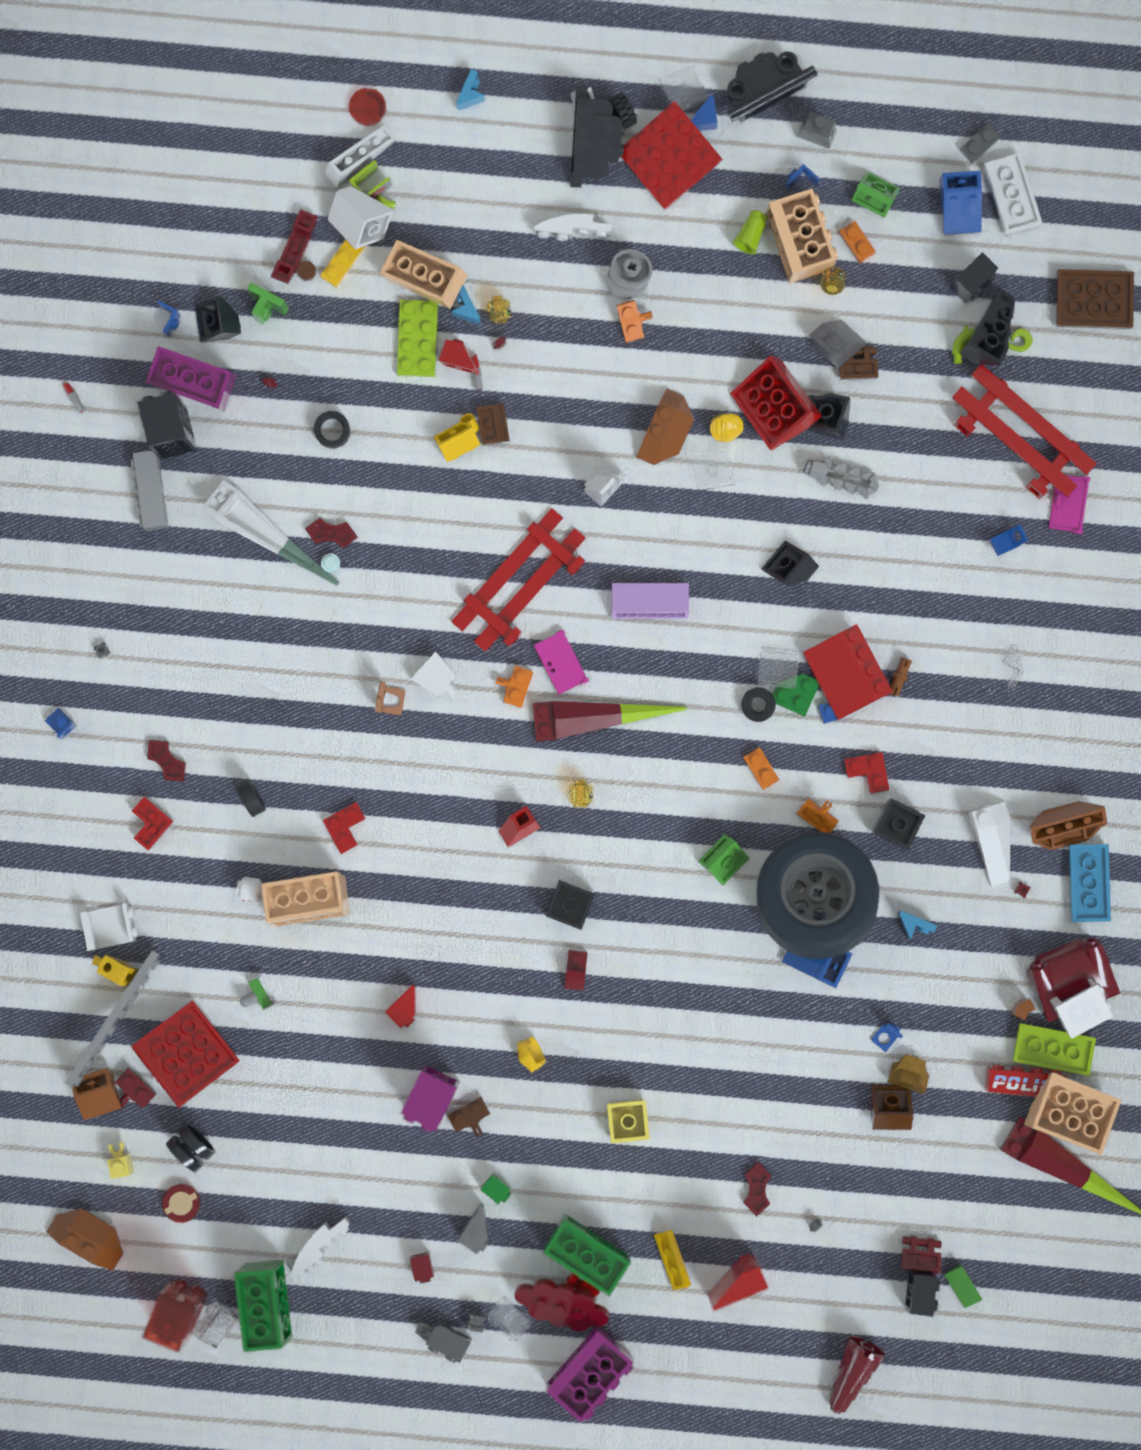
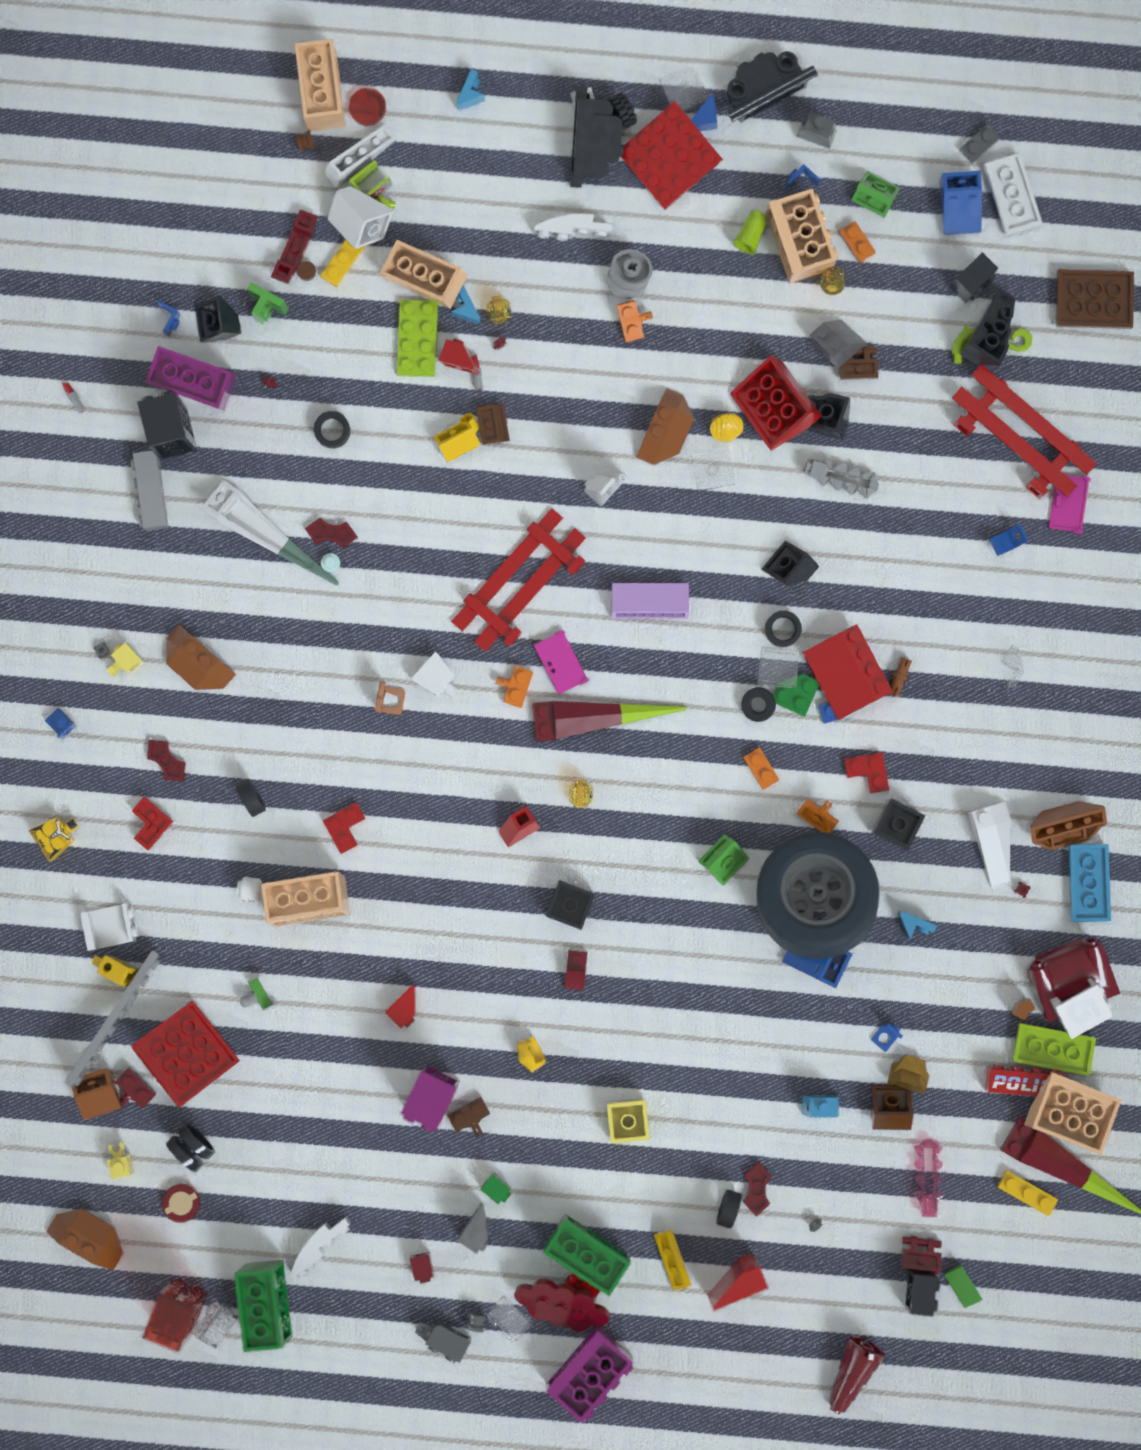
(54, 836): none -> torso
(125, 659): none -> light yellow brick
(195, 662): none -> dark orange wedge
(305, 141): none -> reddish brown wheel
(320, 85): none -> light nougat brick
(729, 1209): none -> black tyre
(797, 628): none -> black tyre
(820, 1105): none -> dark azure torso
(928, 1202): none -> clear pink sword
(1027, 1193): none -> yellow plate

